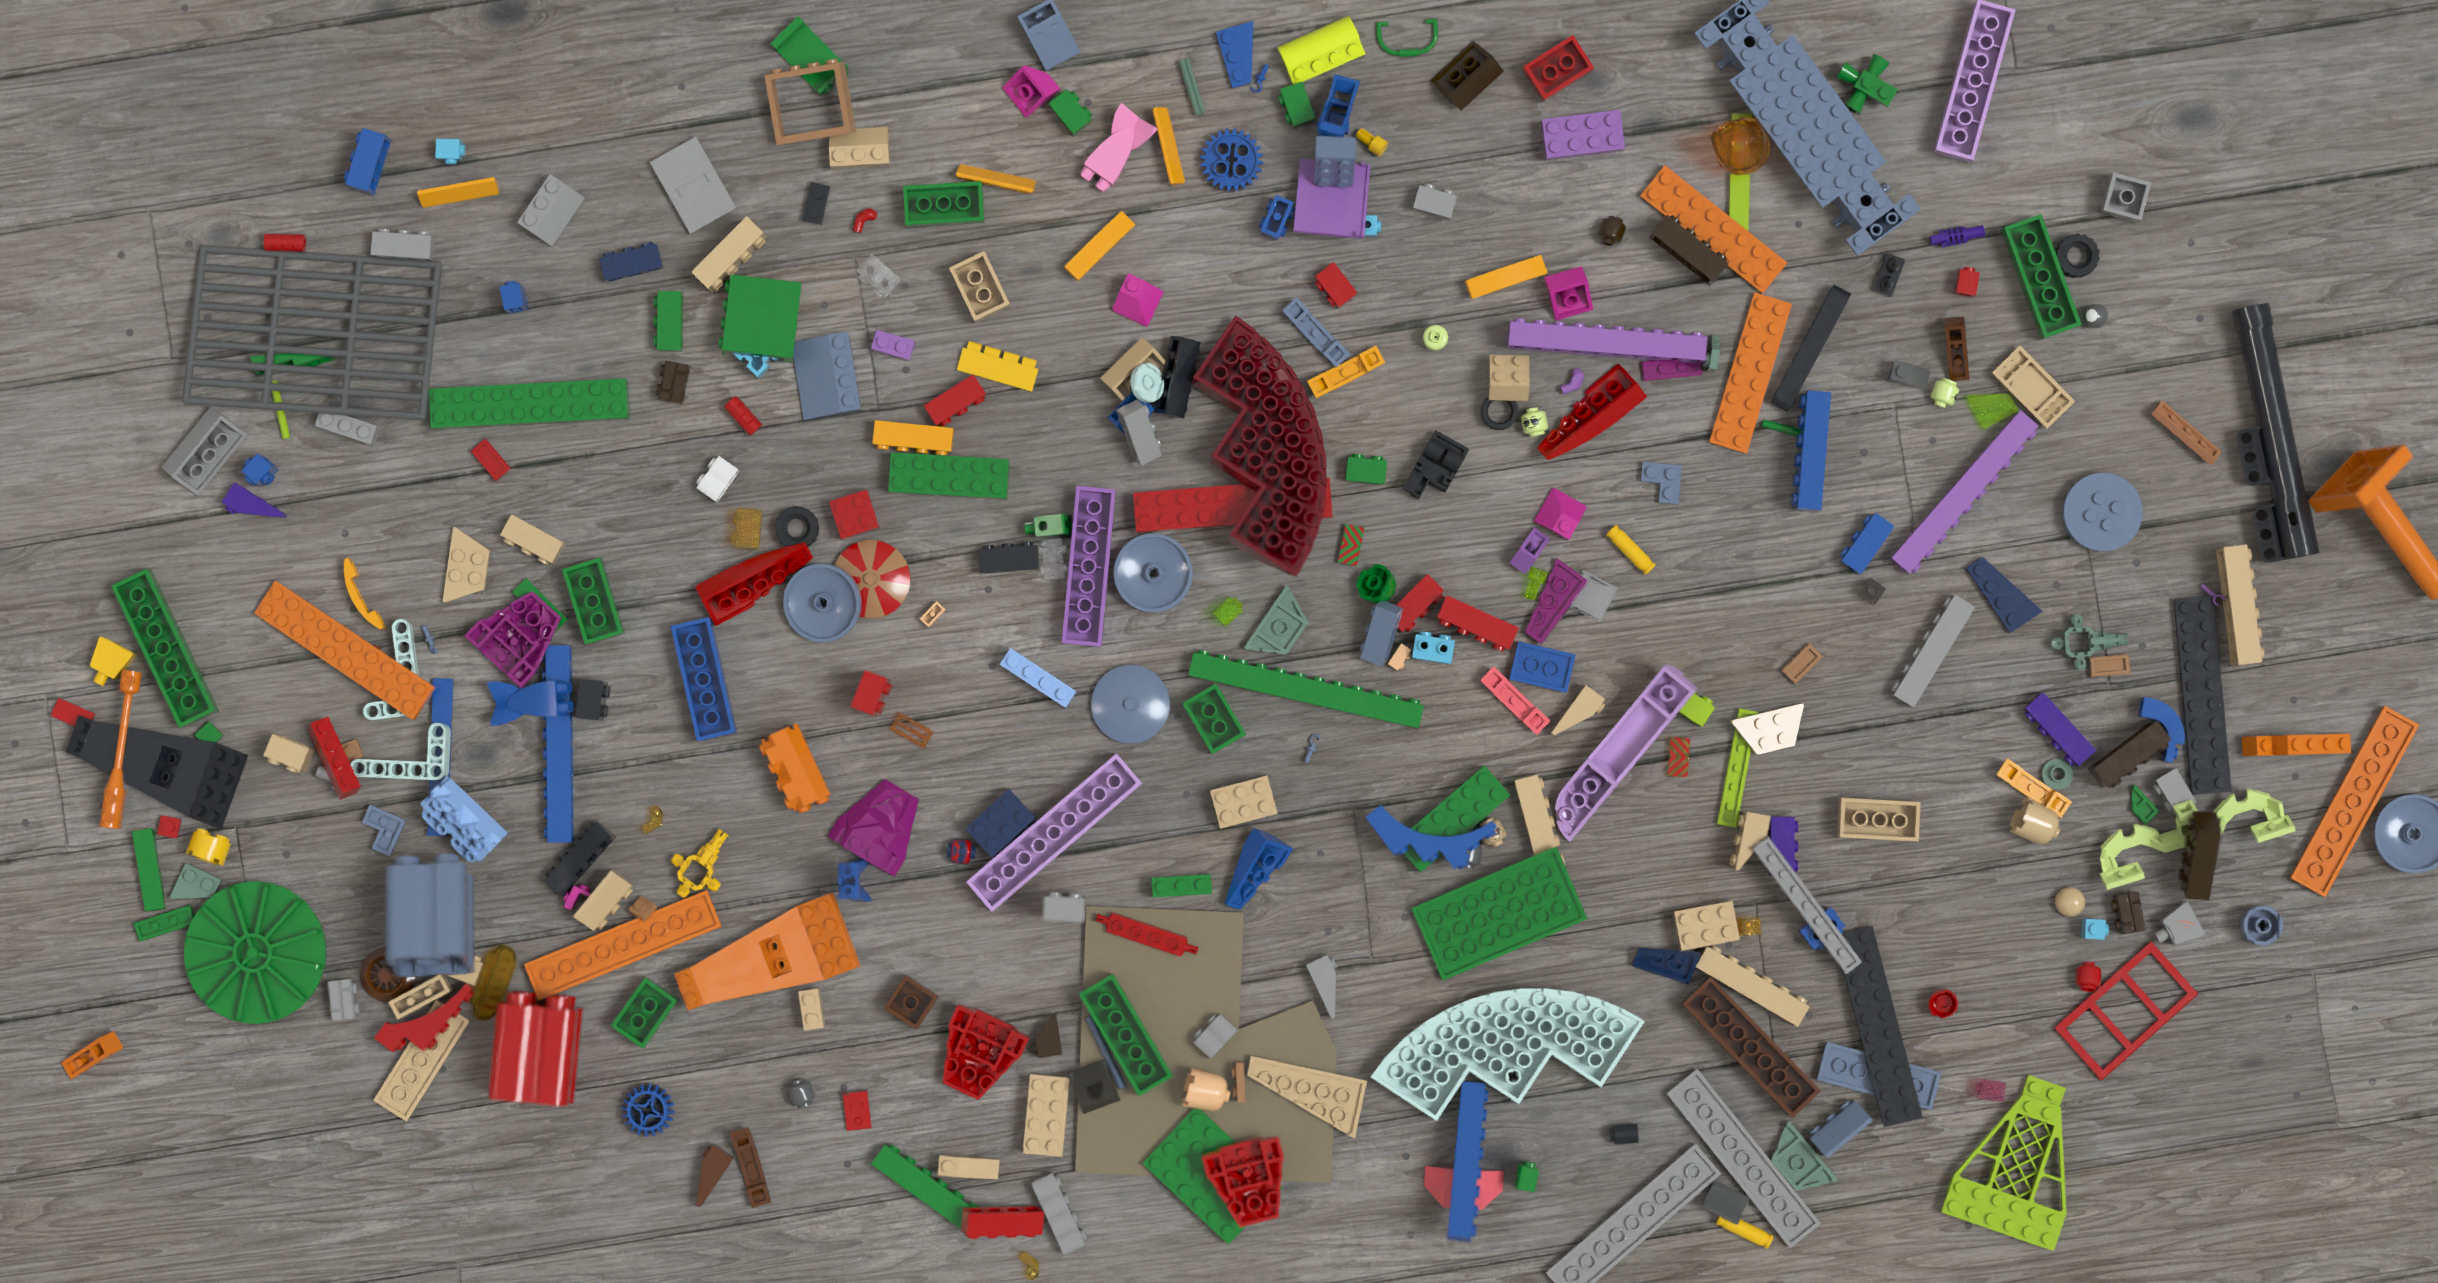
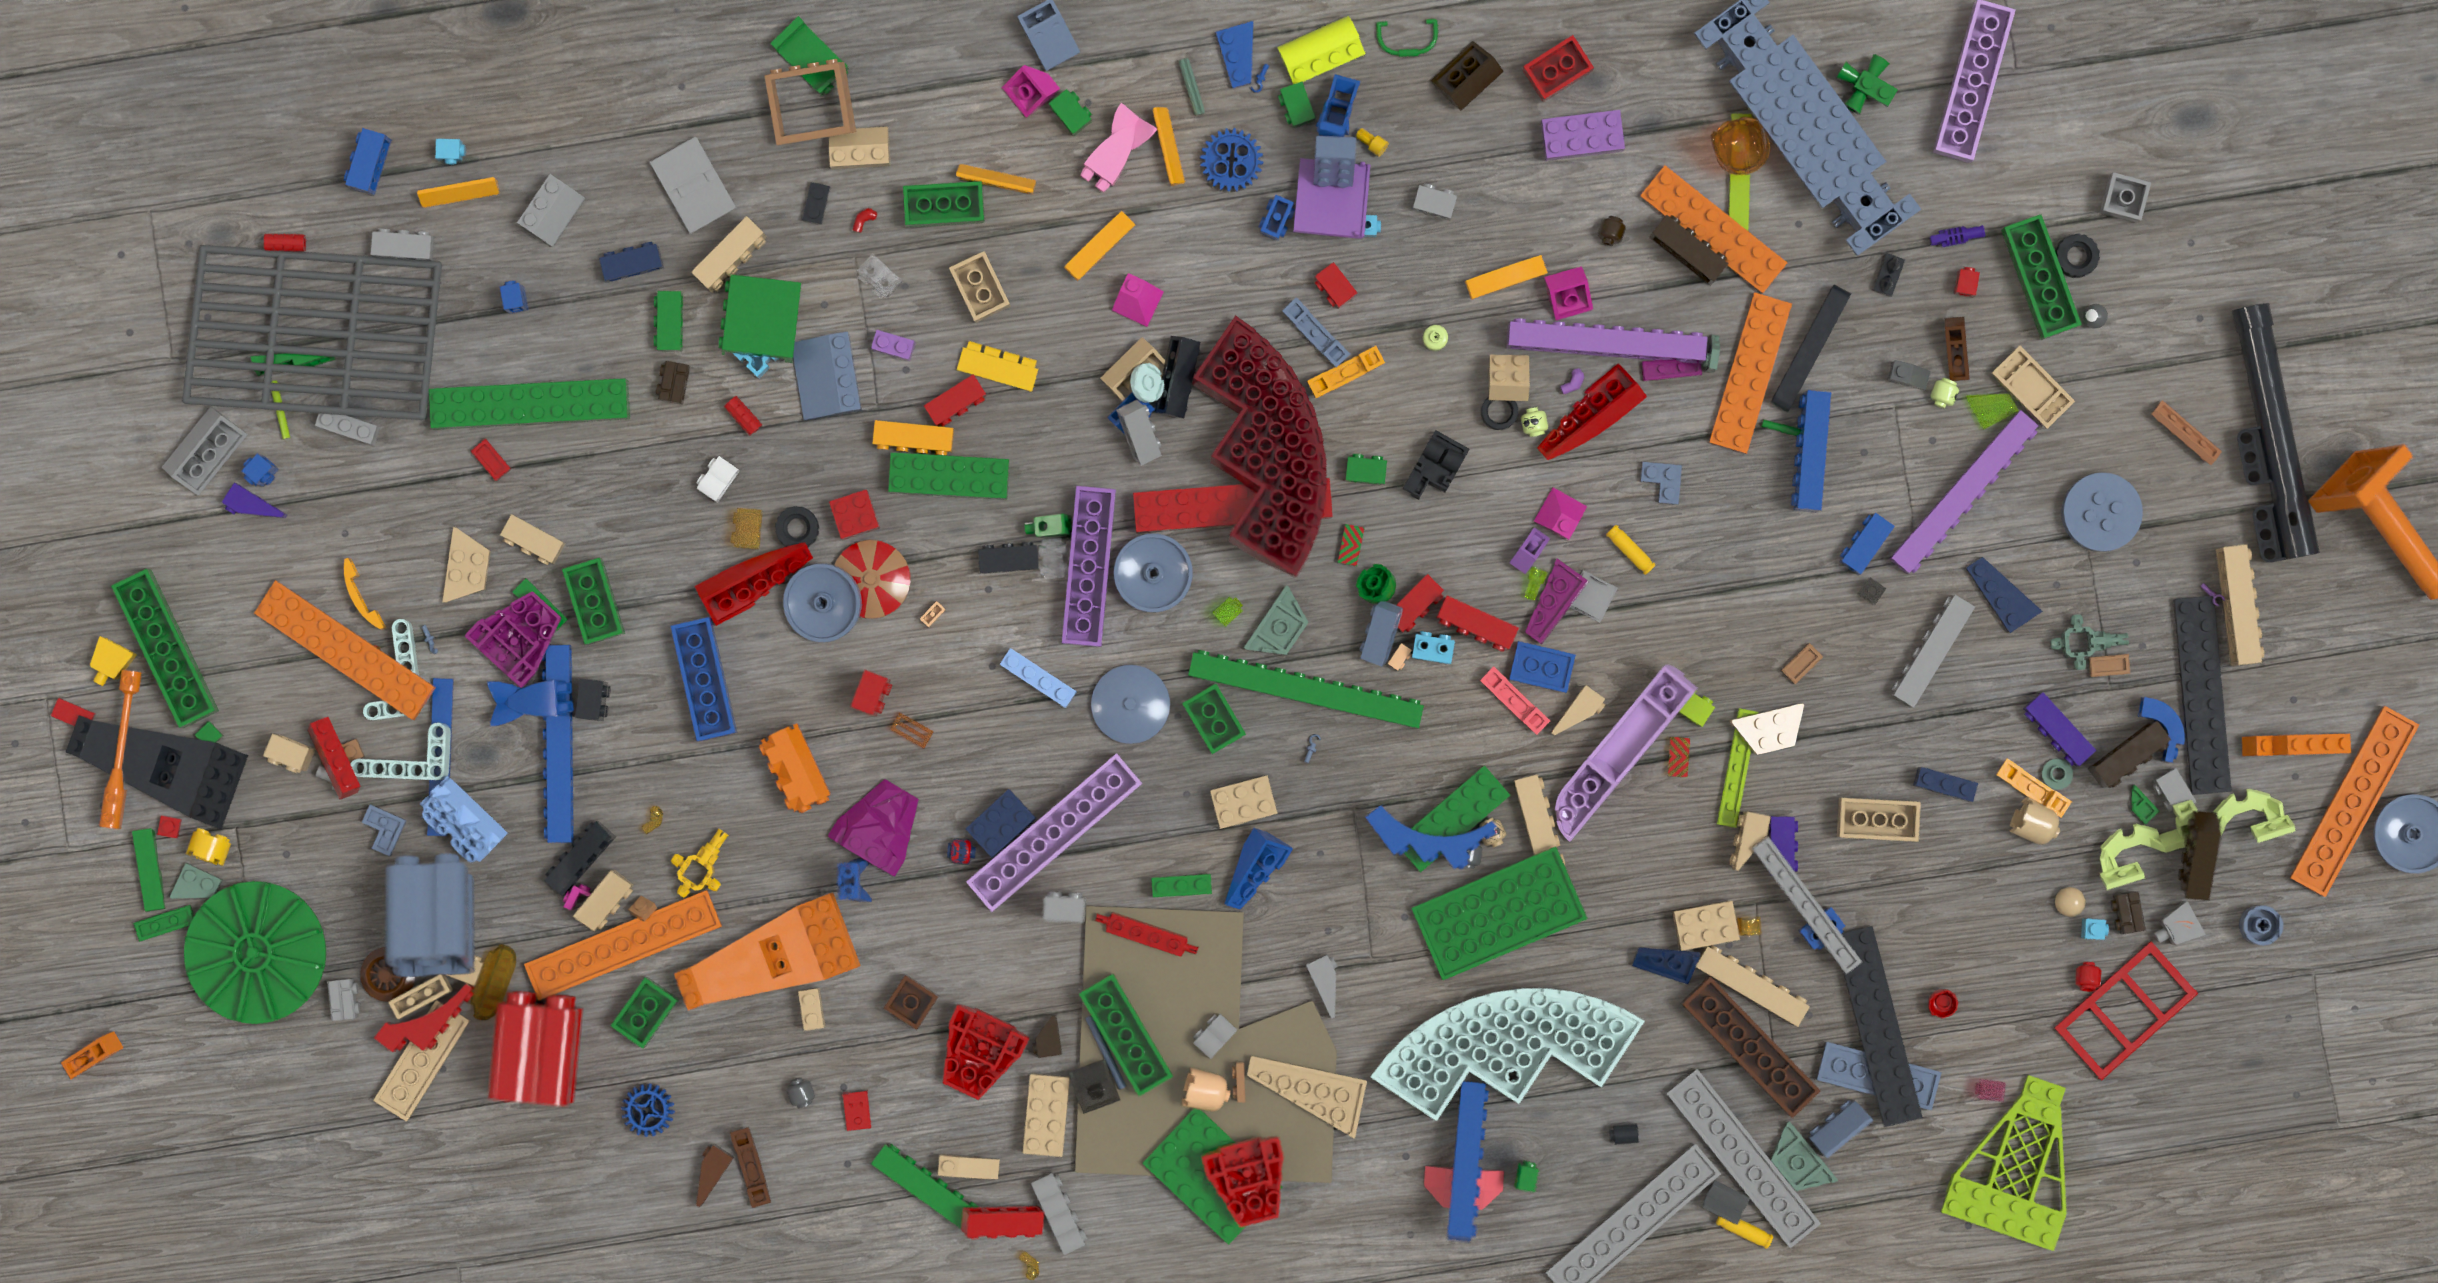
(1945, 784): none -> dark blue brick

